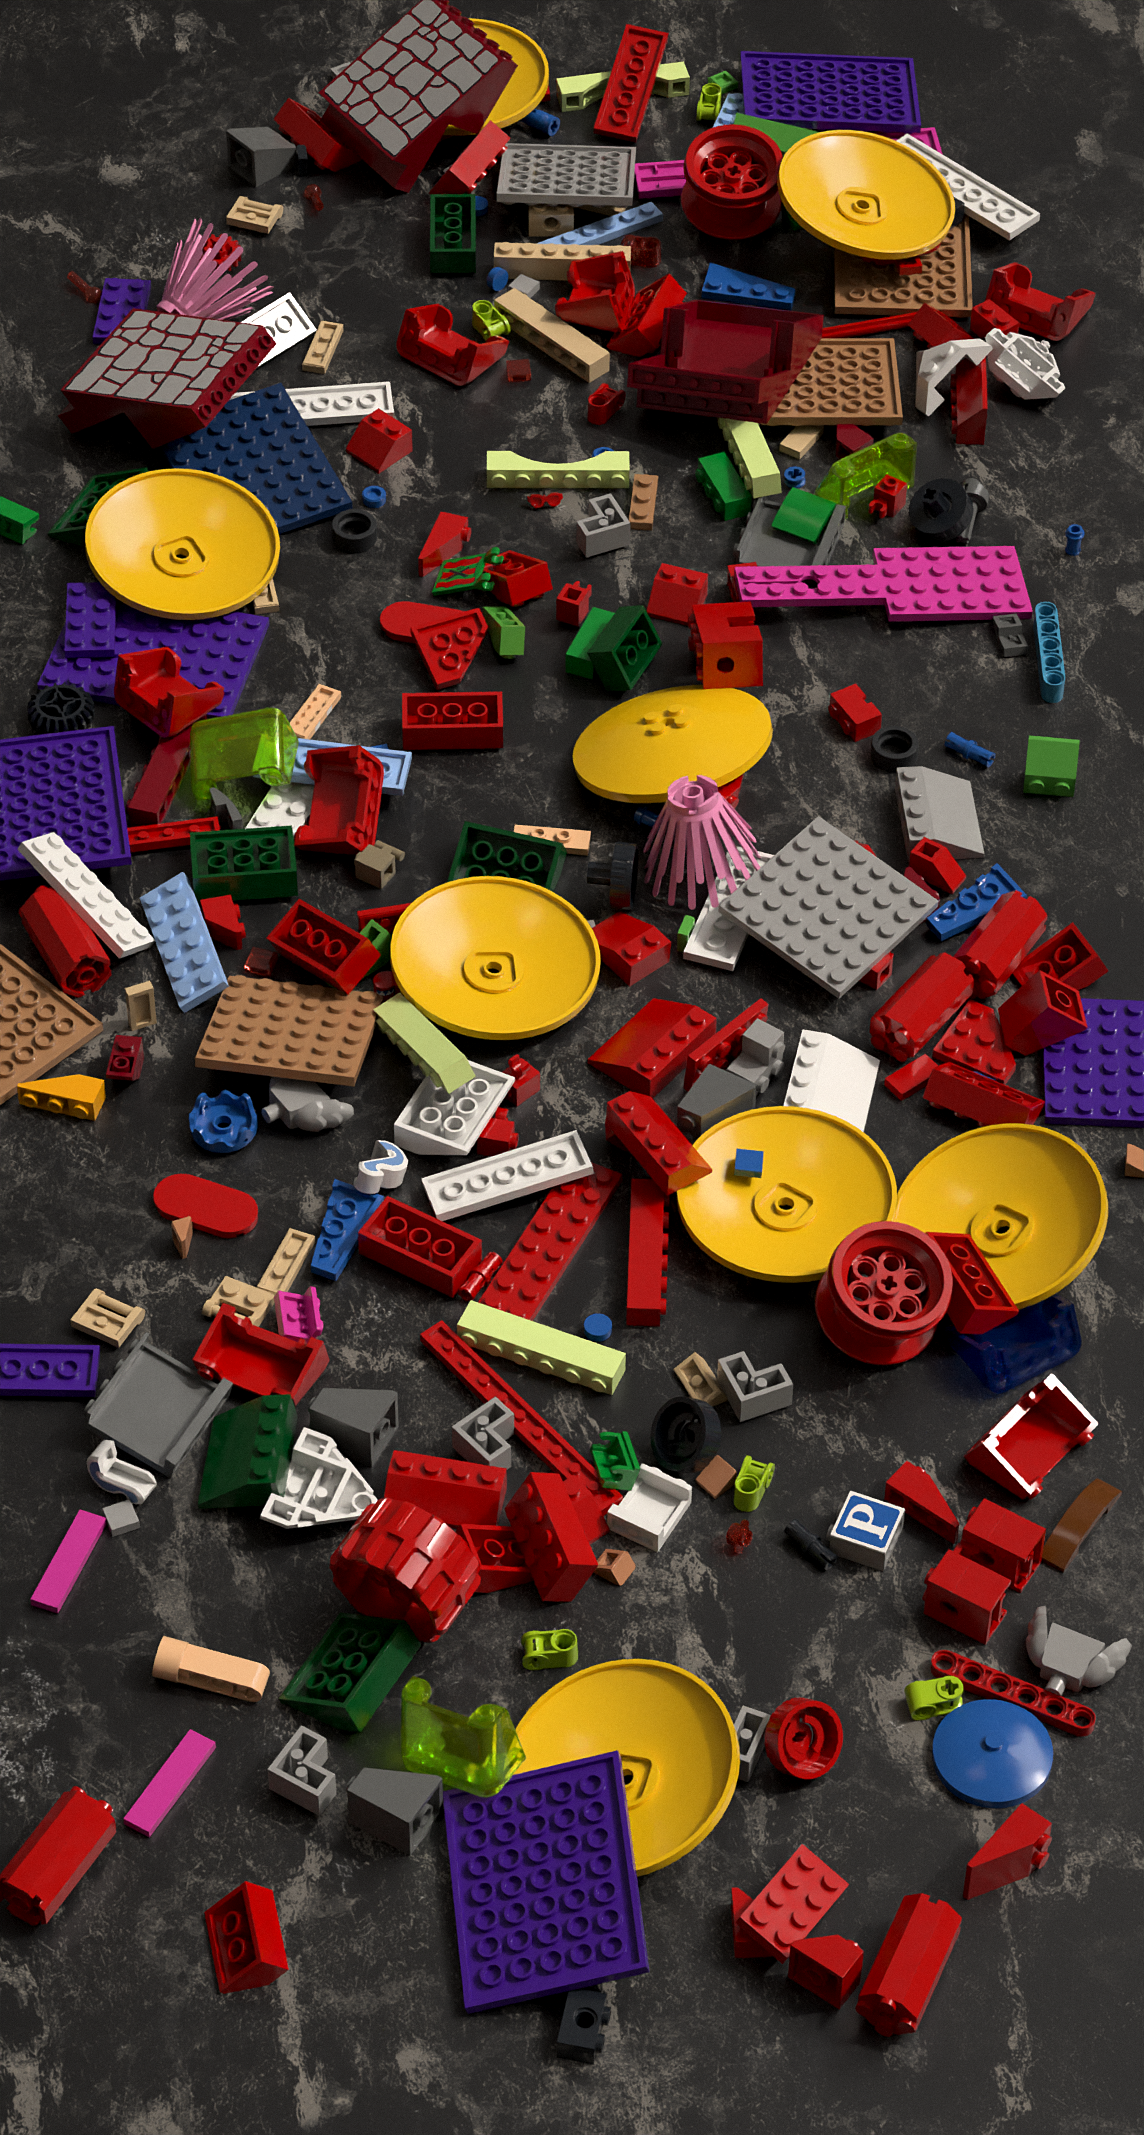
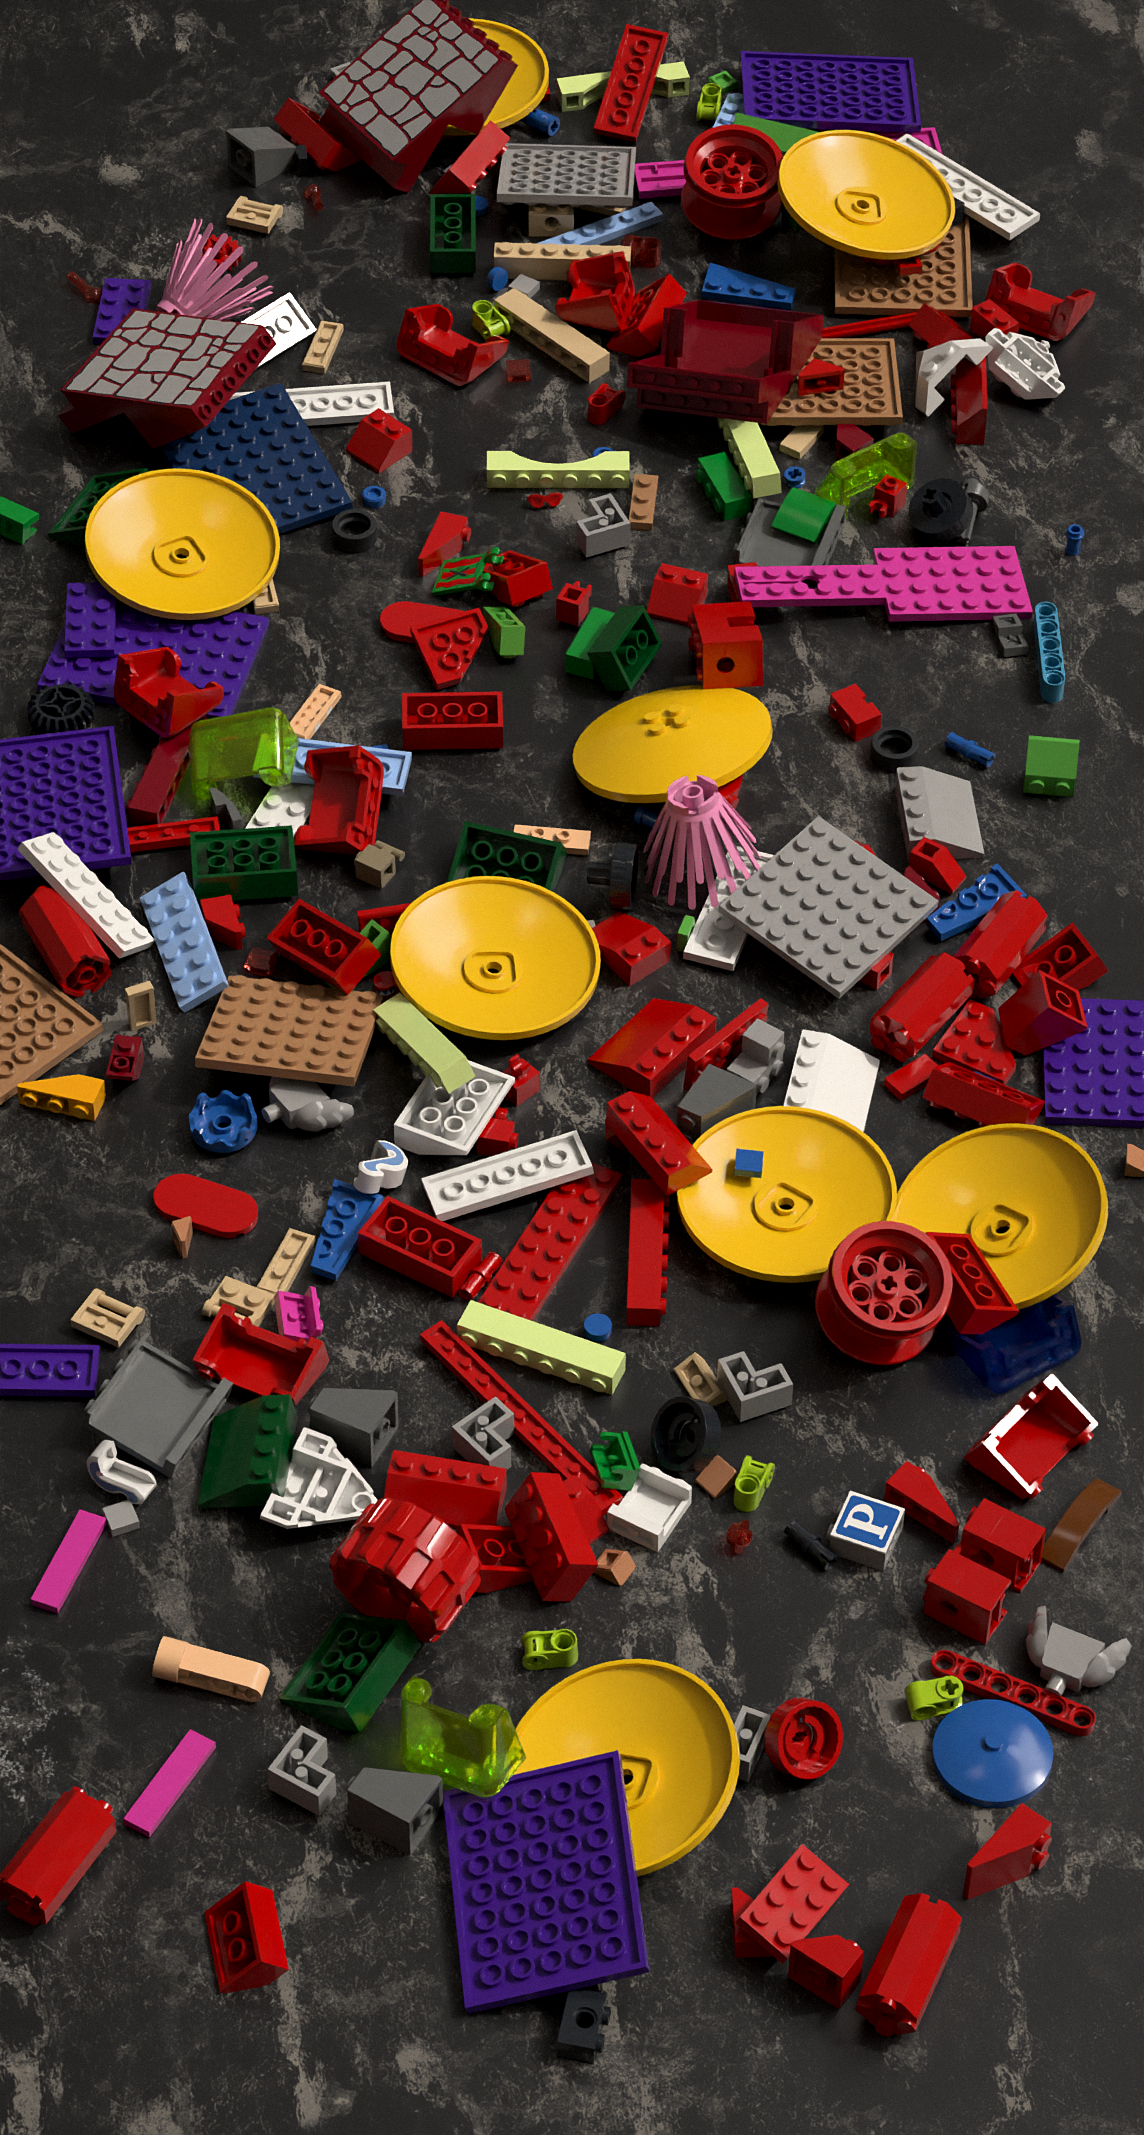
(820, 378): none -> red slope

